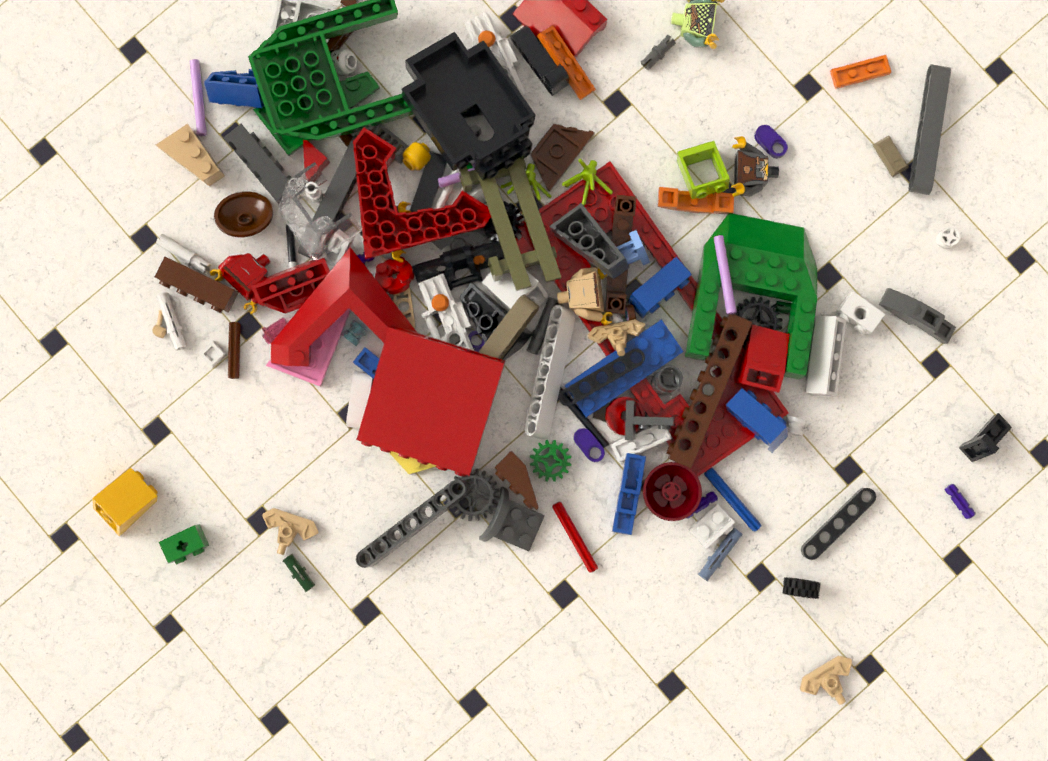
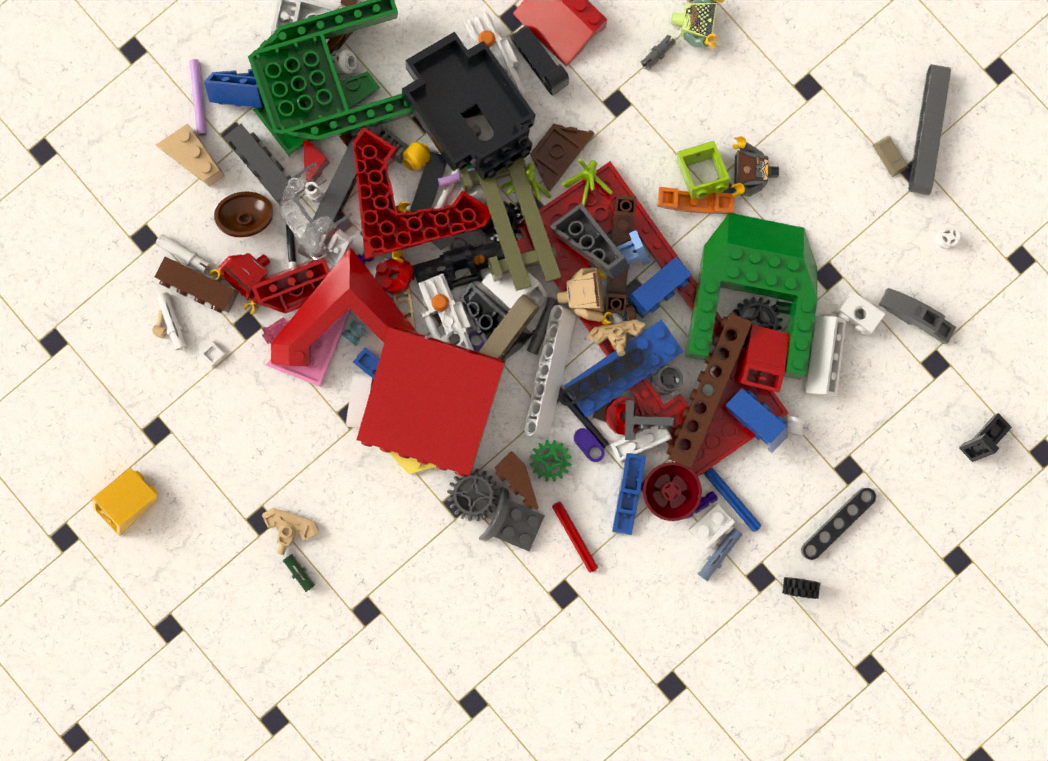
(173, 548): green brick -> none
(234, 350): reddish brown axle -> none
(404, 527): dark grey beam -> none
(562, 55): orange tile -> none
(725, 275): lavender piece -> none
(767, 137): dark purple piece -> none
(828, 678): tan piece -> none
(860, 71): orange tile -> none
(960, 501): dark purple axle -> none

